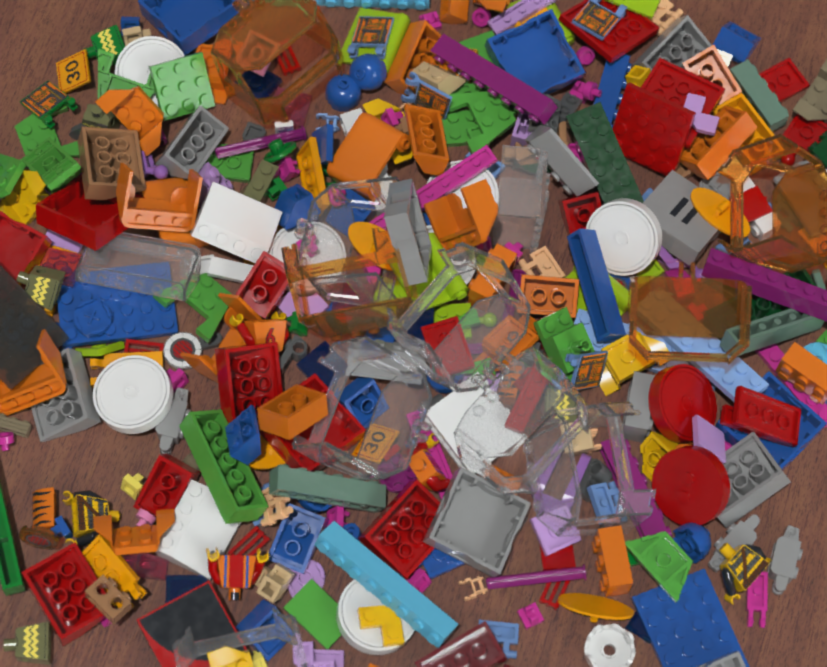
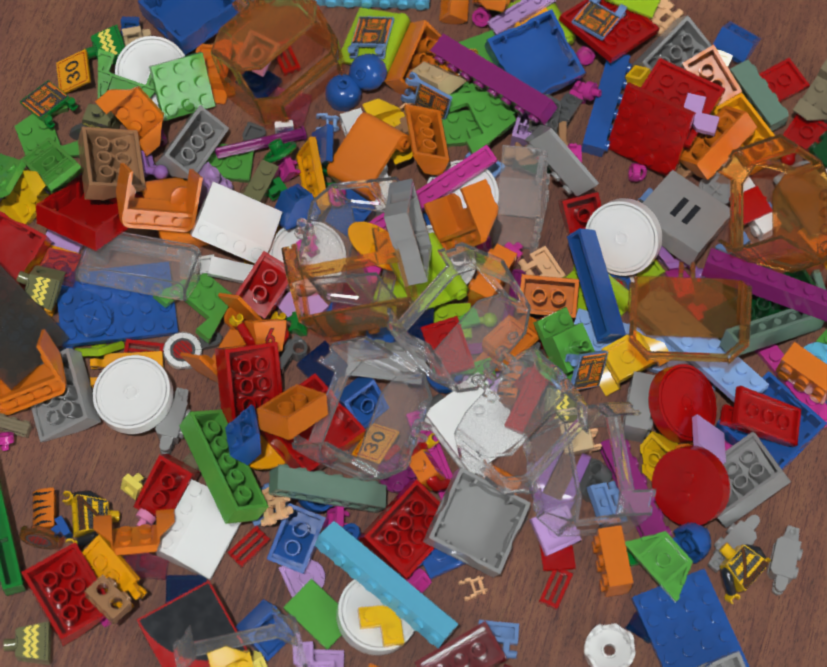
(178, 378): dark pink tile -> none
(235, 571): torso -> none
(274, 583): tan brick -> none
(391, 117): dark pink tile -> none
(433, 19): dark pink tile -> none
(530, 616): dark pink tile -> none
(536, 577): magenta axle -> none
(595, 606): light orange shield -> none
(602, 154): dark green brick -> none
(634, 172): none -> dark pink tile
(715, 210): light orange shield -> none
(757, 599): dark pink hinge -> none

